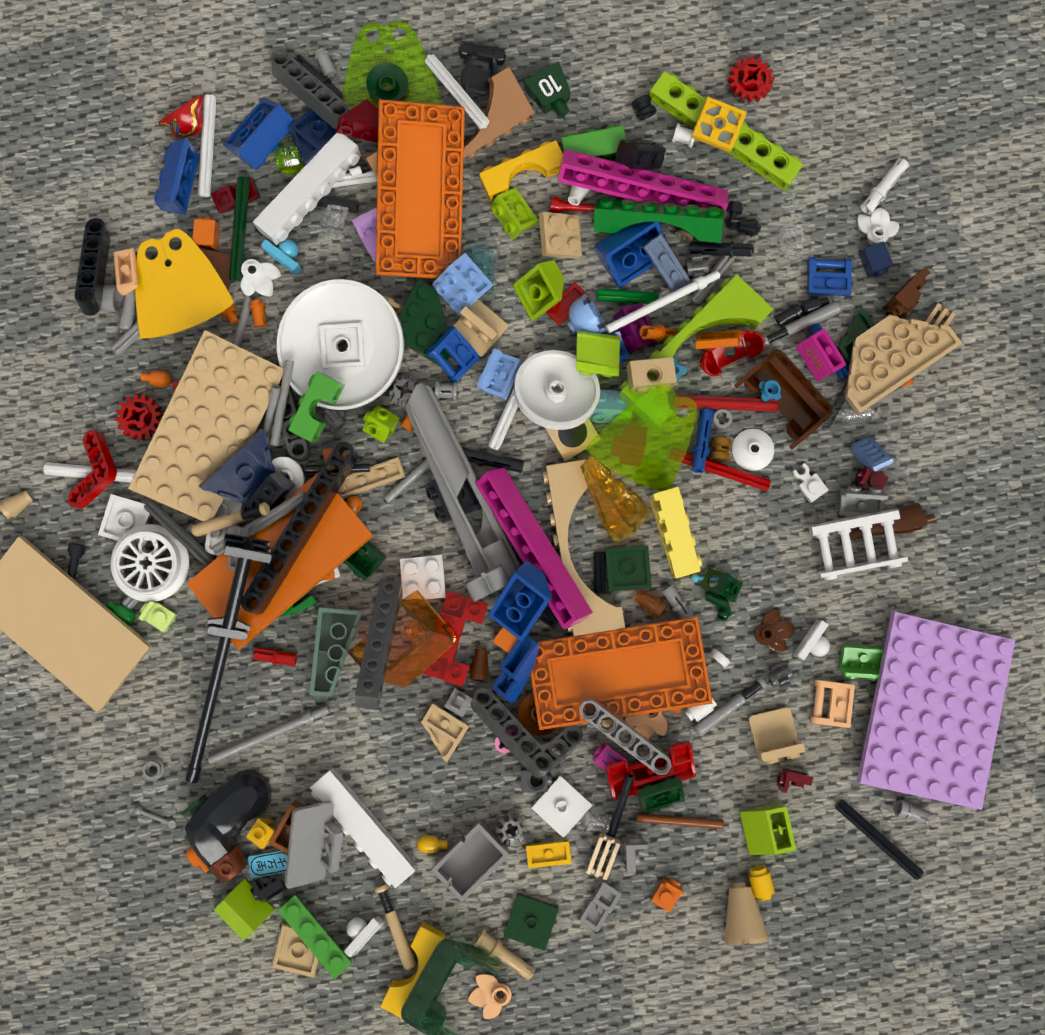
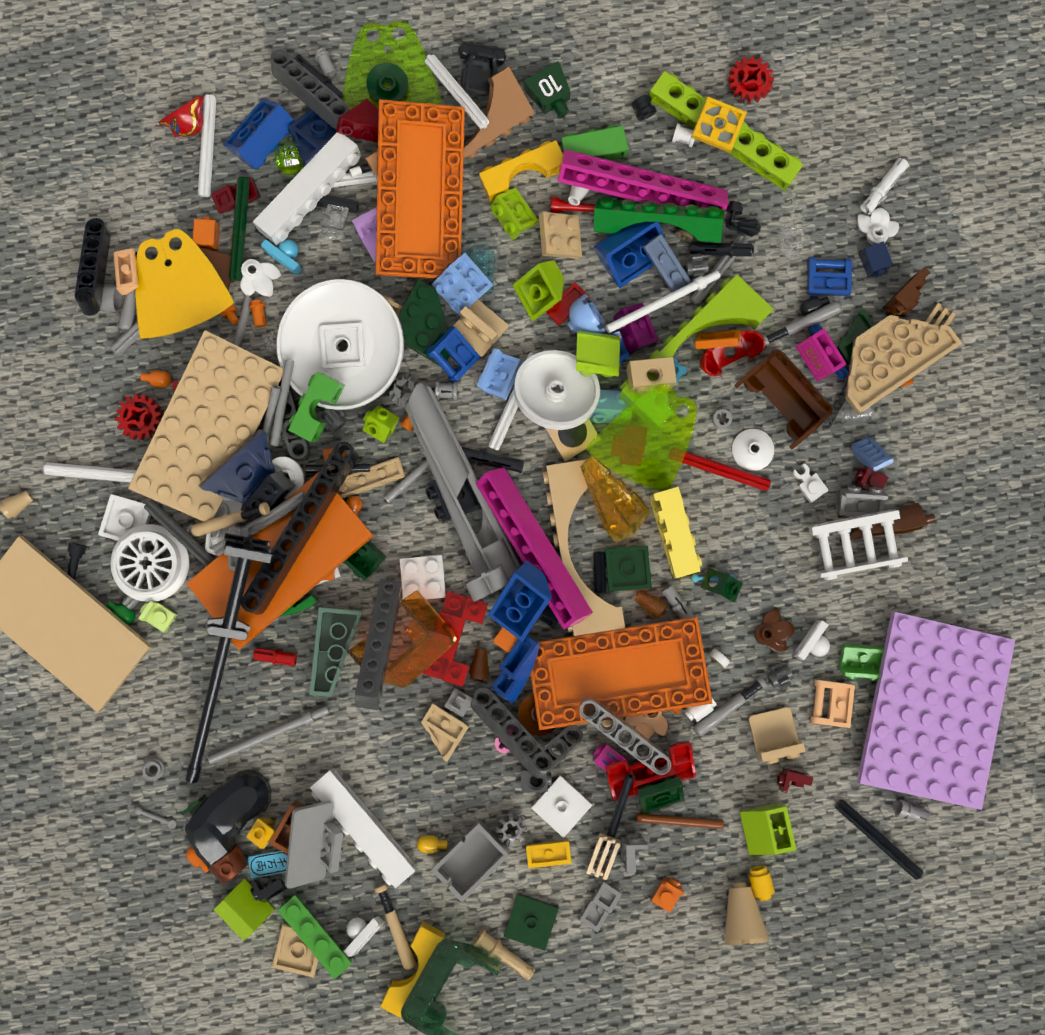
(103, 472): red beam -> none
(177, 177): blue slope -> none
(486, 996): light nougat plate -> none
(596, 823): clear bush -> none
(626, 296): green axle -> none
(640, 154): black brick -> none
(656, 332): orange axle -> none
(702, 440): blue pin -> none
(720, 449): pearl gold wheel -> none
(722, 605): dark green arm -> none
(732, 403): red axle -> none
(771, 385): dark azure plate -> none
(789, 315): black pin -> none

